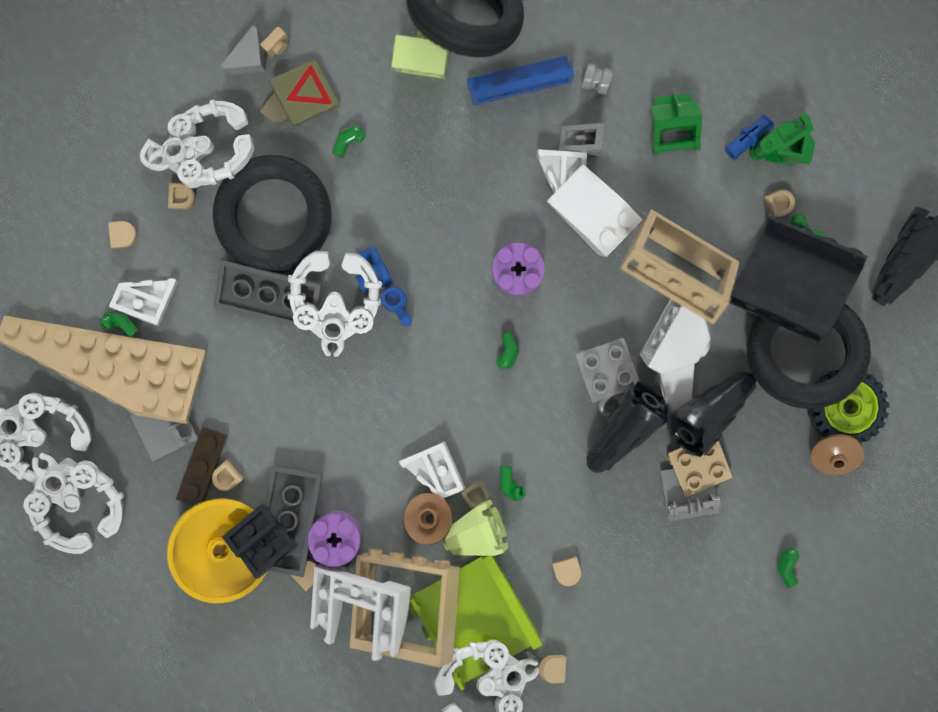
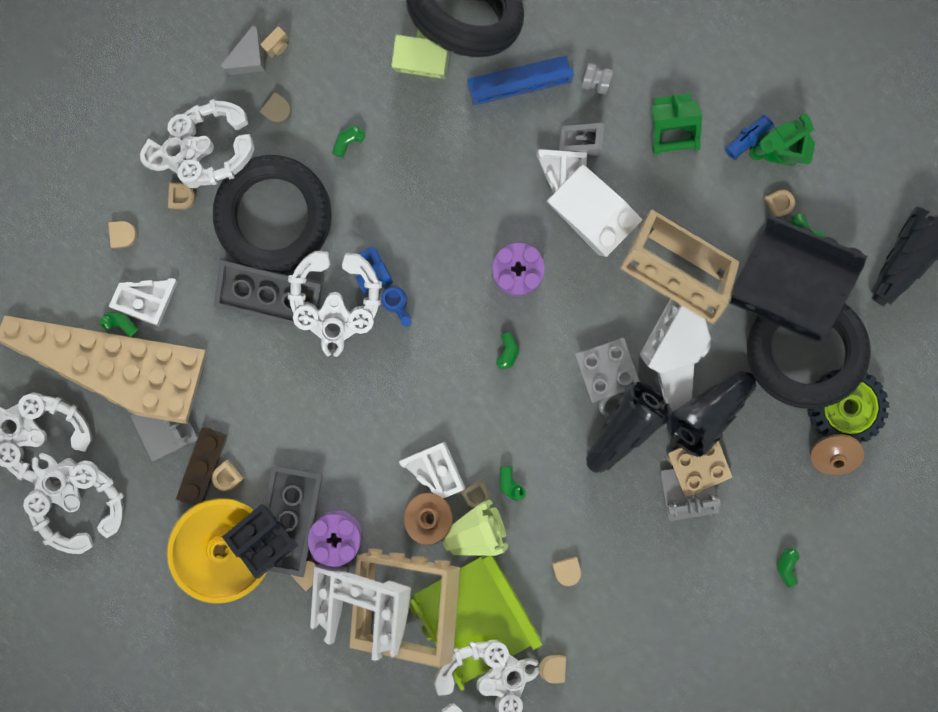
(304, 93): olive tile -> none

